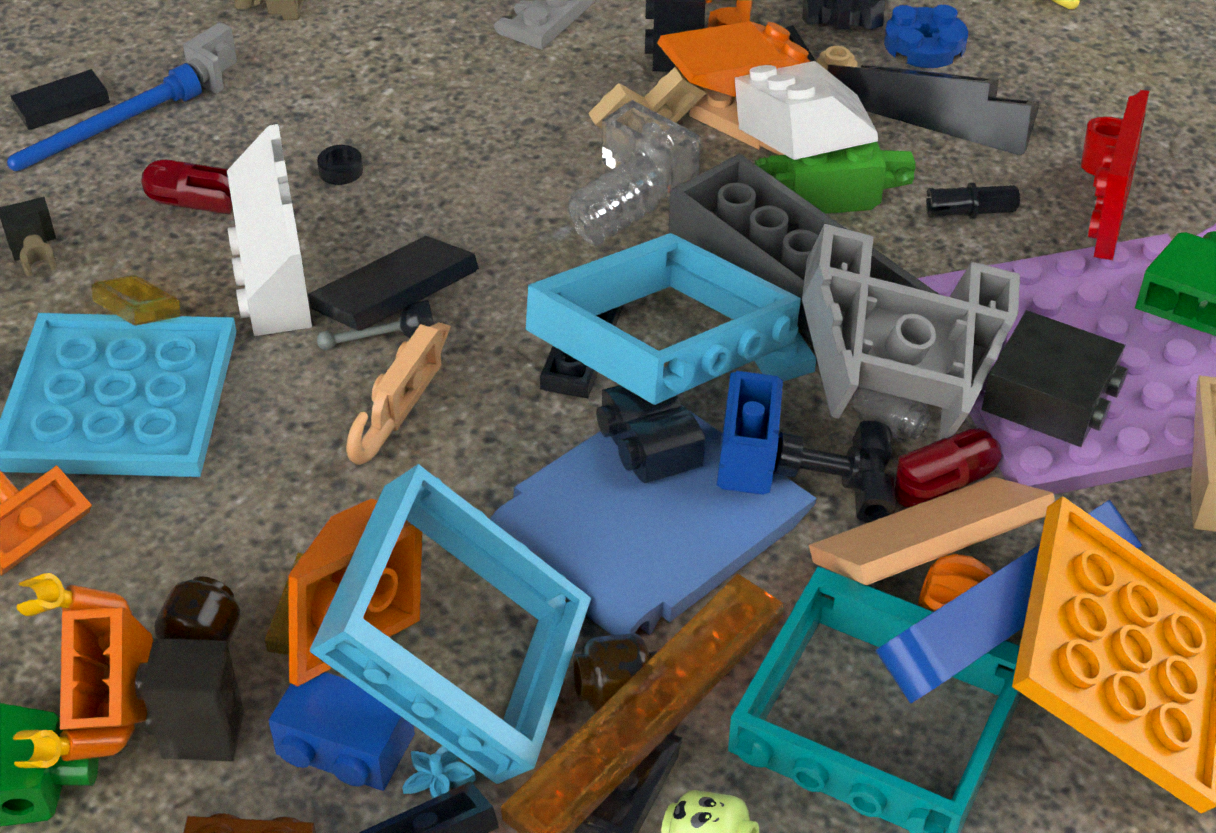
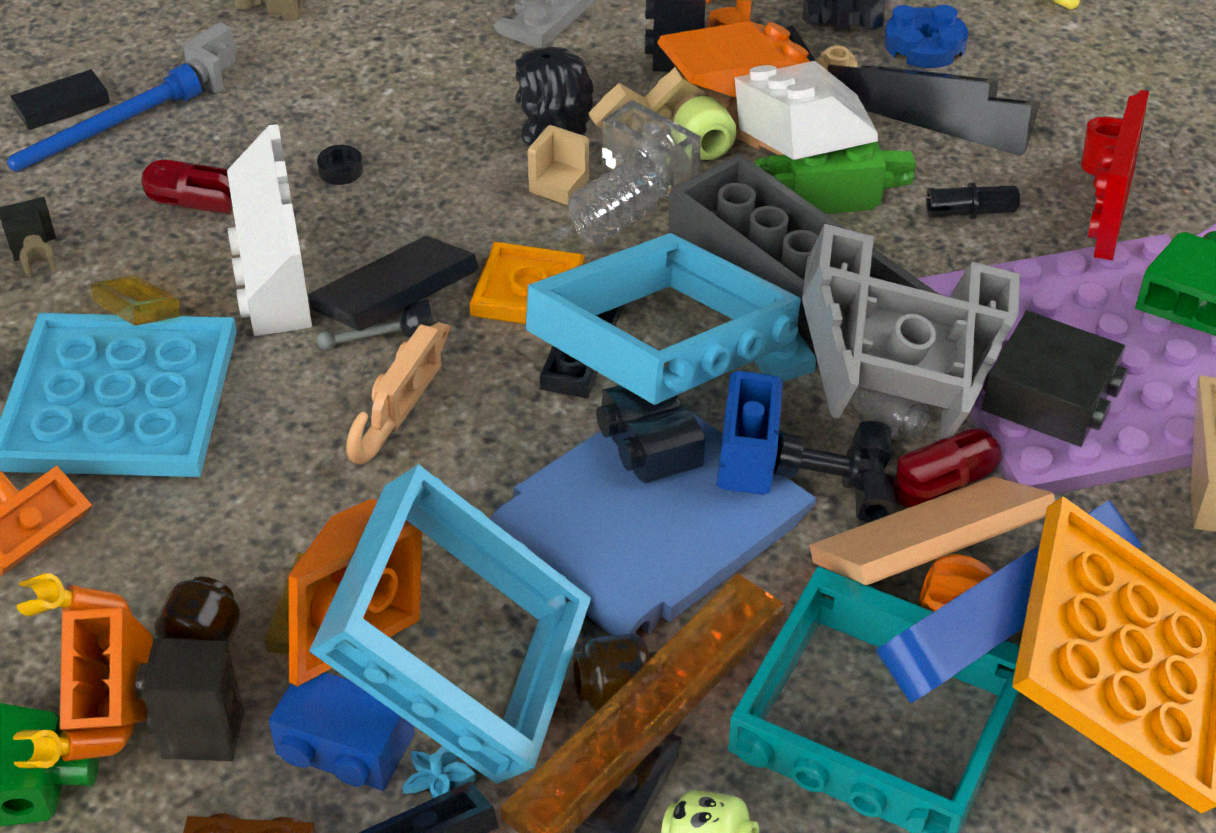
(506, 276): none -> light orange tile
(553, 91): none -> black hair
(558, 164): none -> tan panel
(712, 122): none -> yellowish green head

